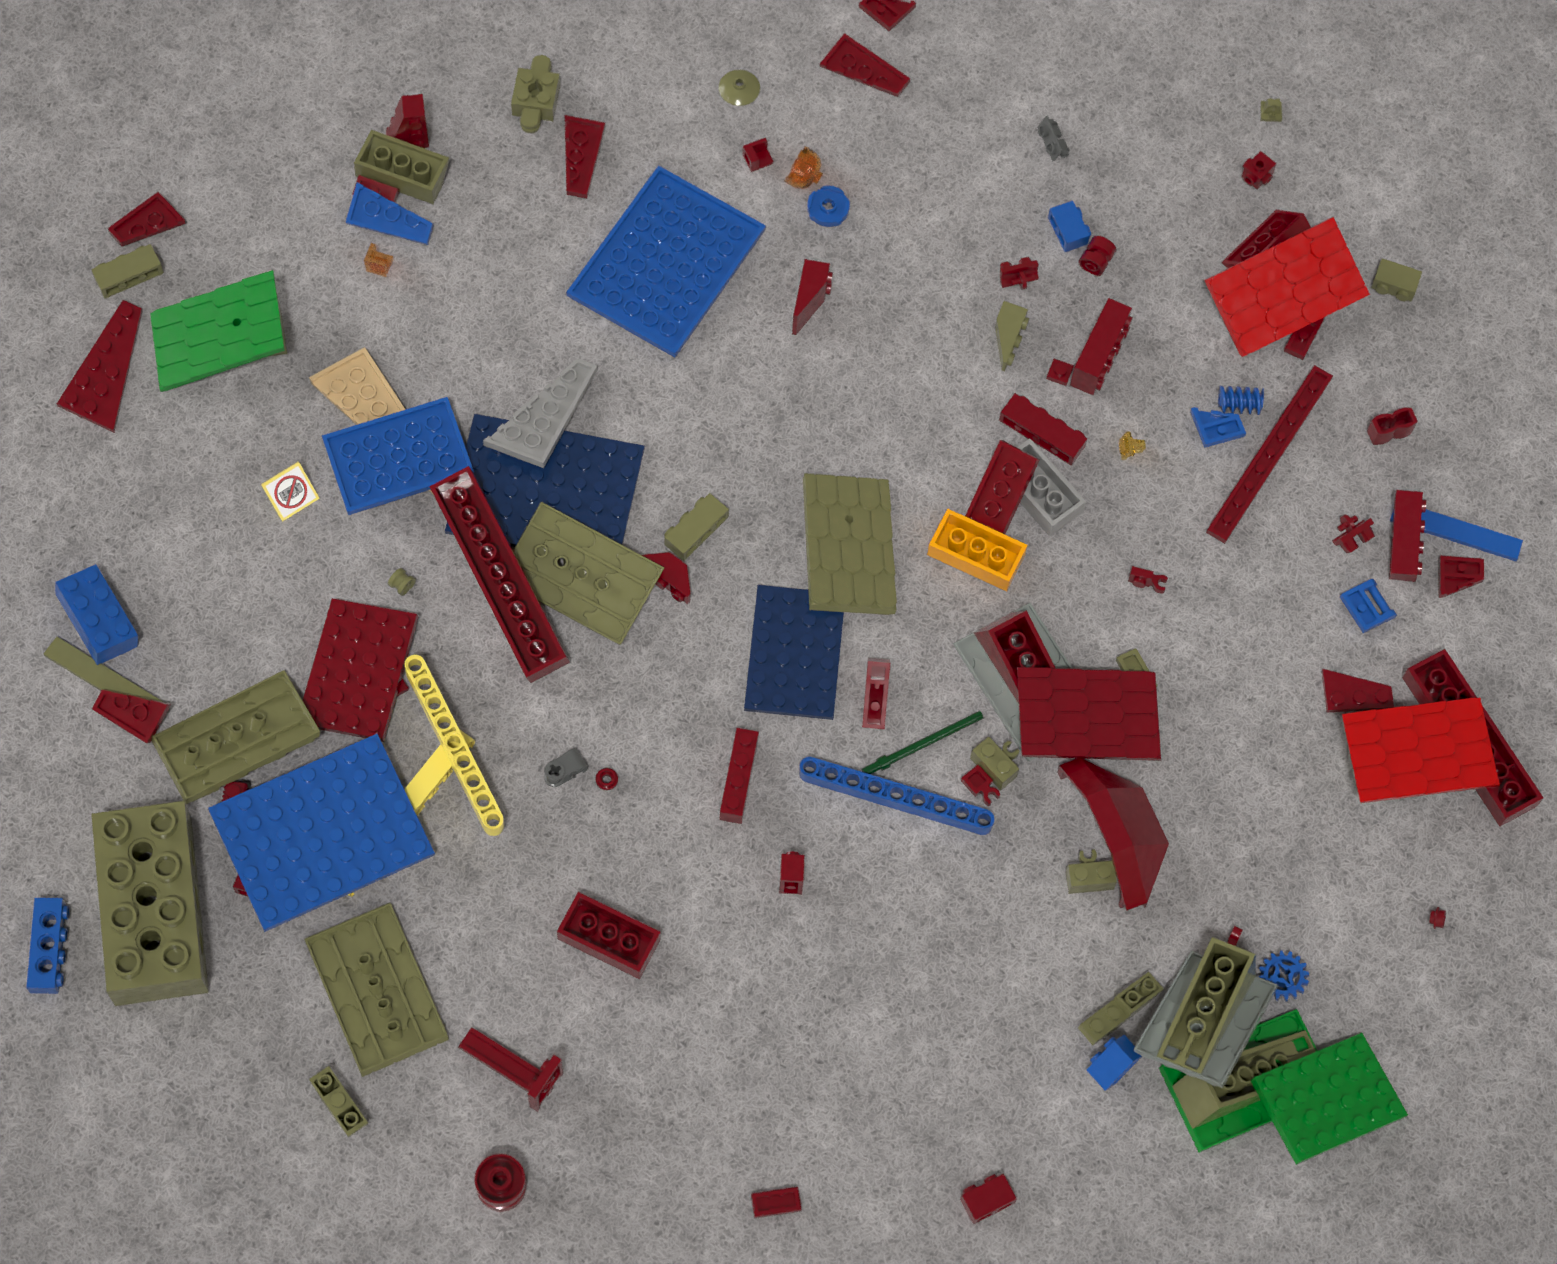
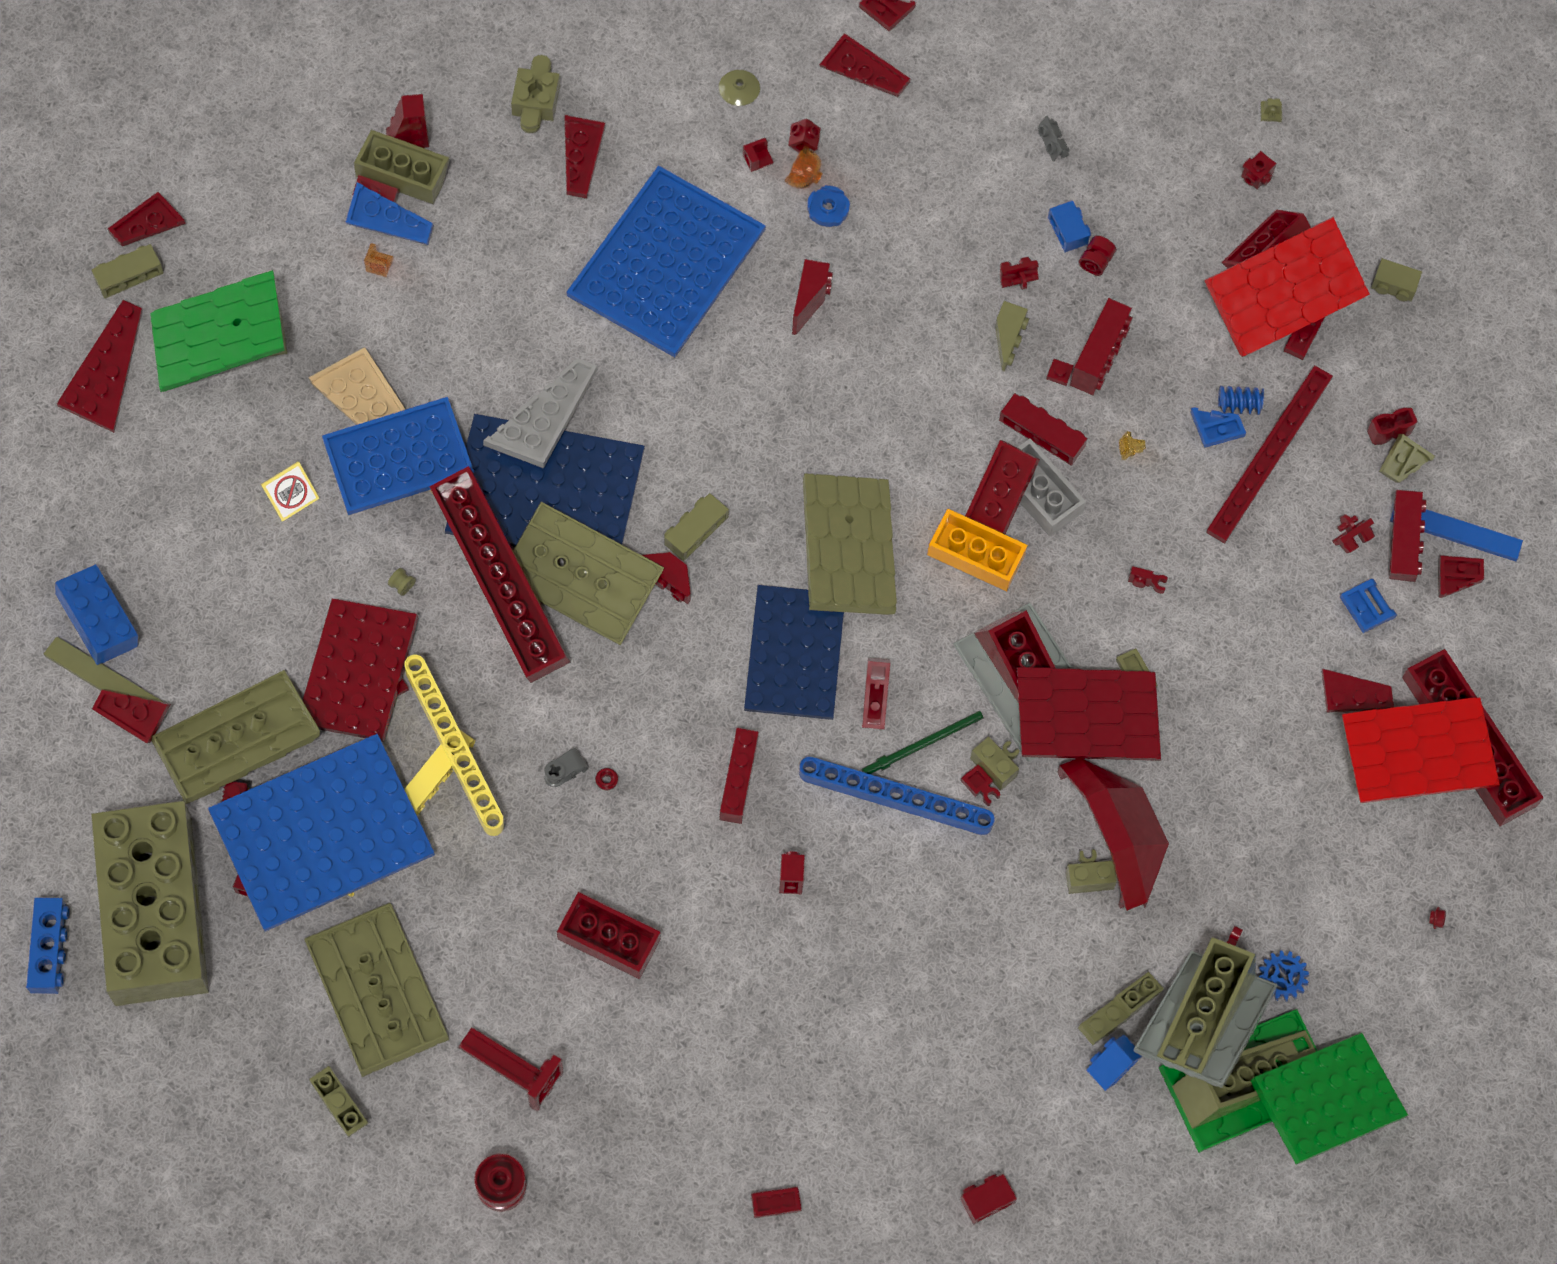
(804, 134): none -> dark red brick
(1404, 459): none -> olive wing

